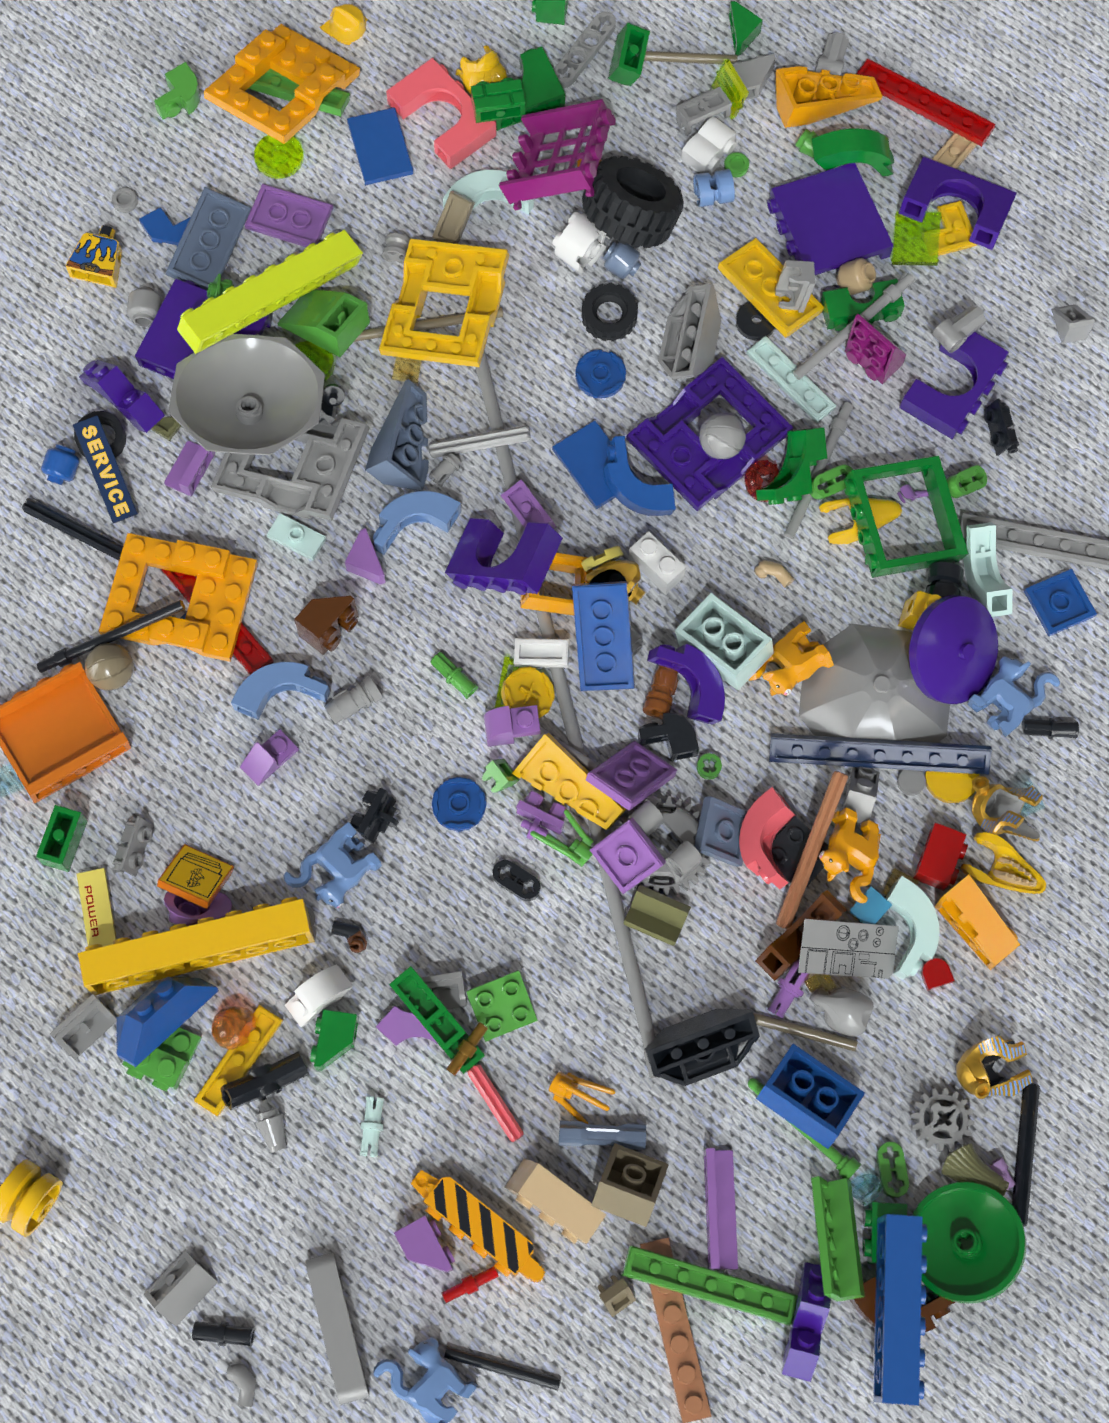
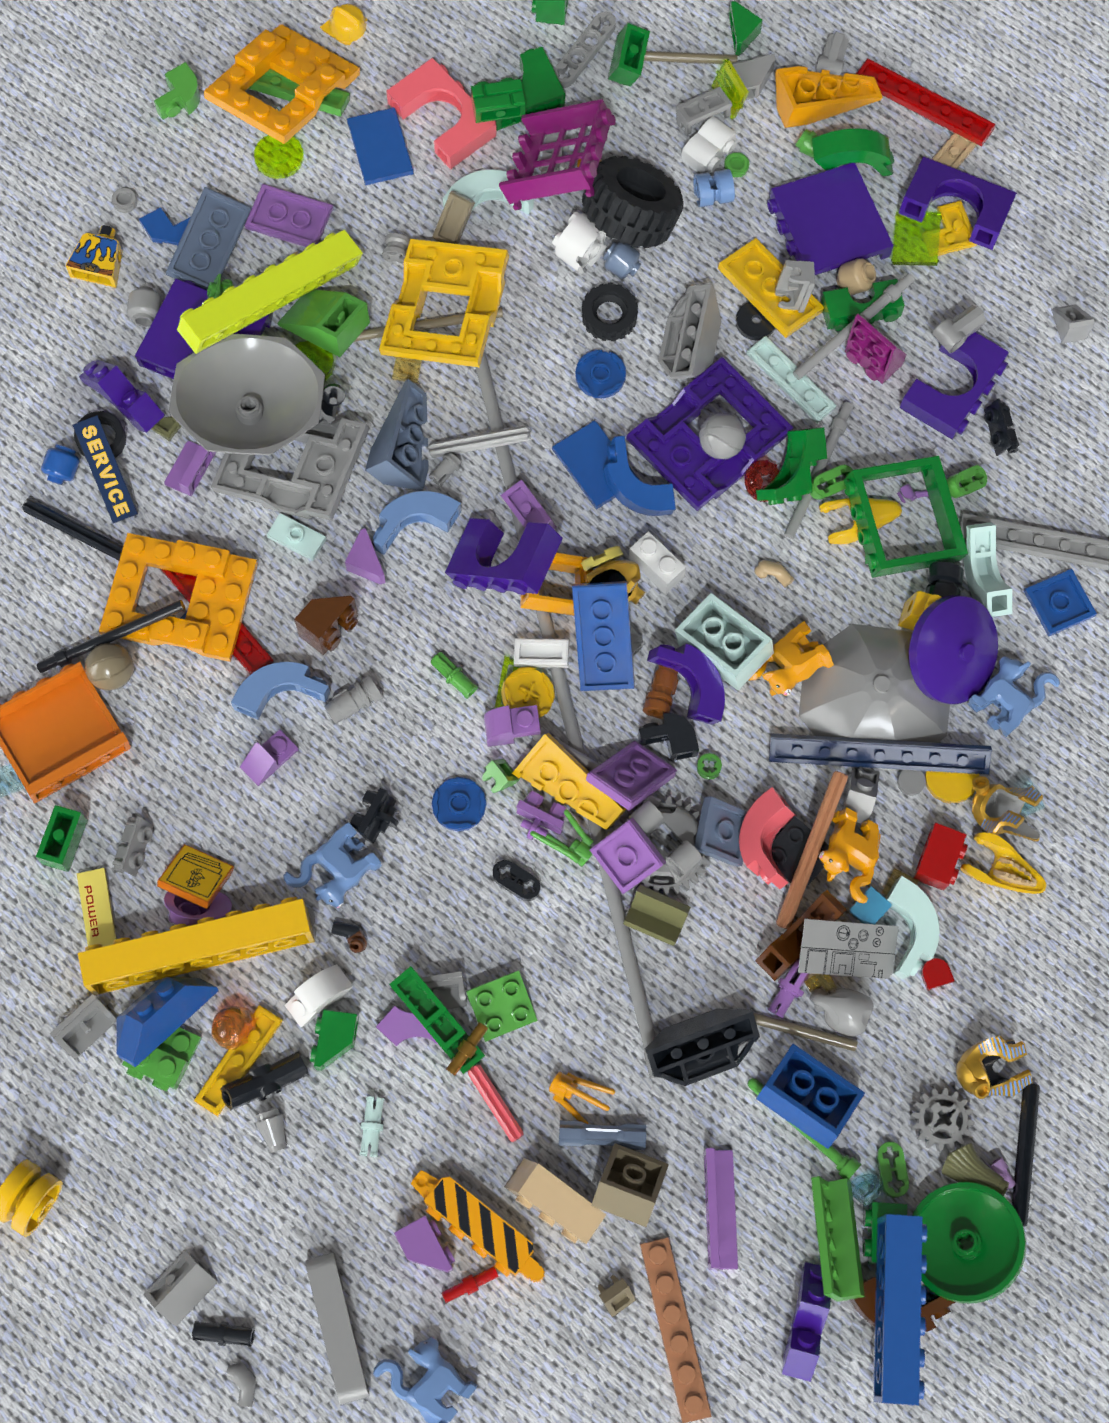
(483, 69): yellow hair -> none
(502, 1368): black bar -> none
(710, 1285): bright green tile -> none
(977, 922): light orange wedge -> none
(1051, 728): black axle -> none

